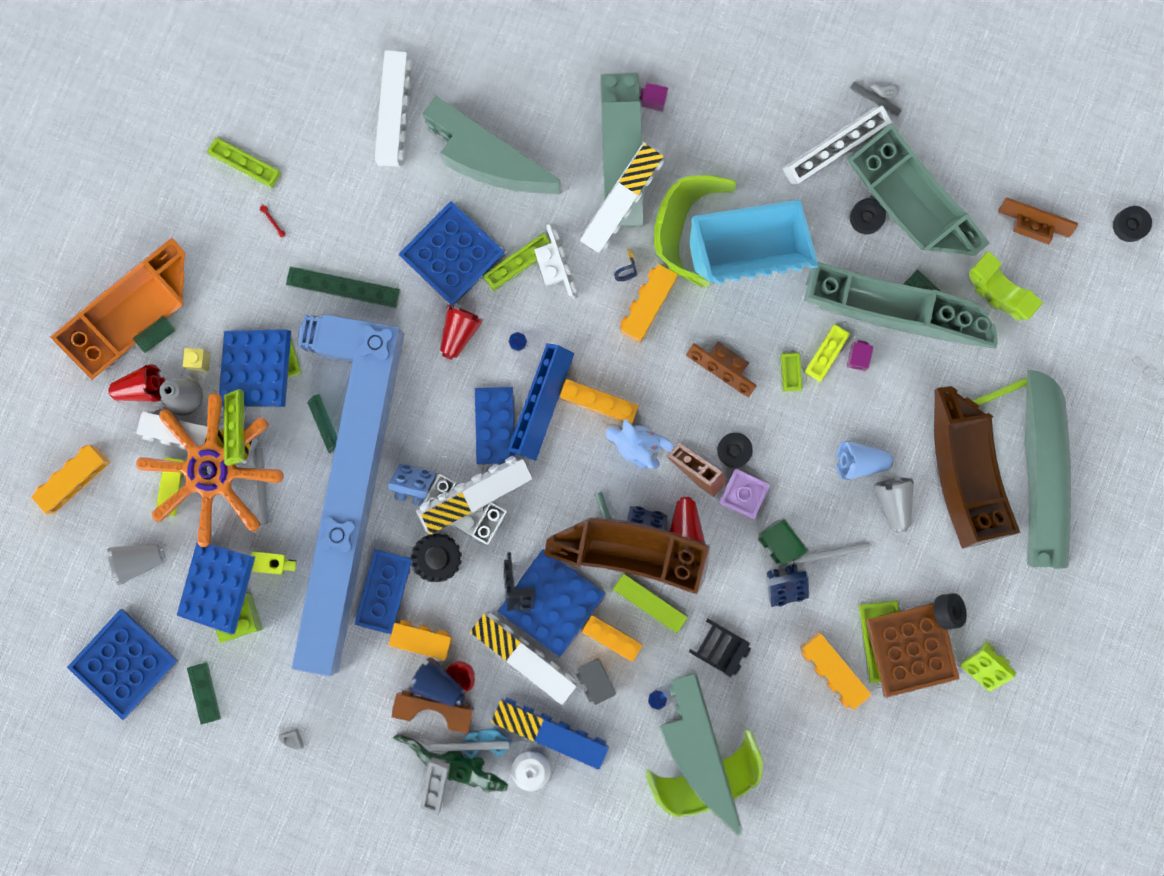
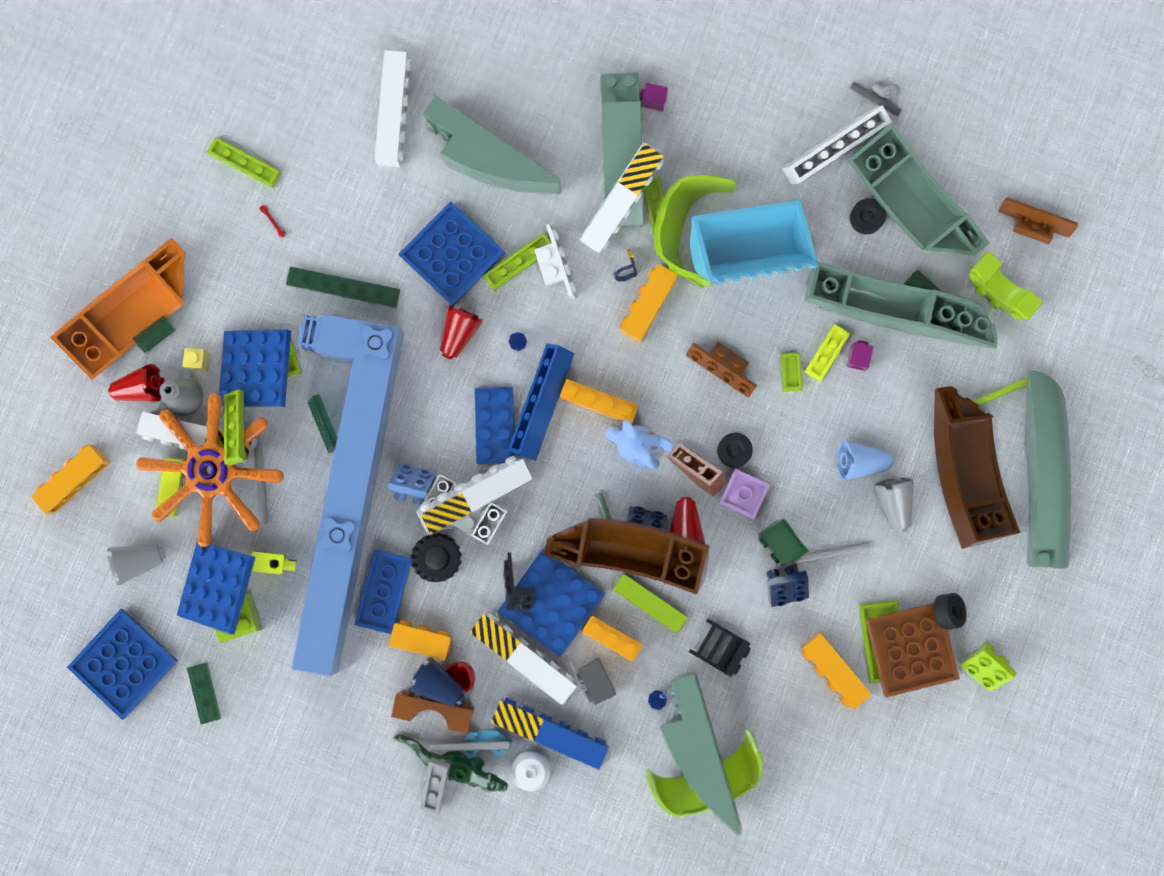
(291, 739): light grey tile -> none
(653, 197): none -> lime tile
(1143, 221): black tyre -> none

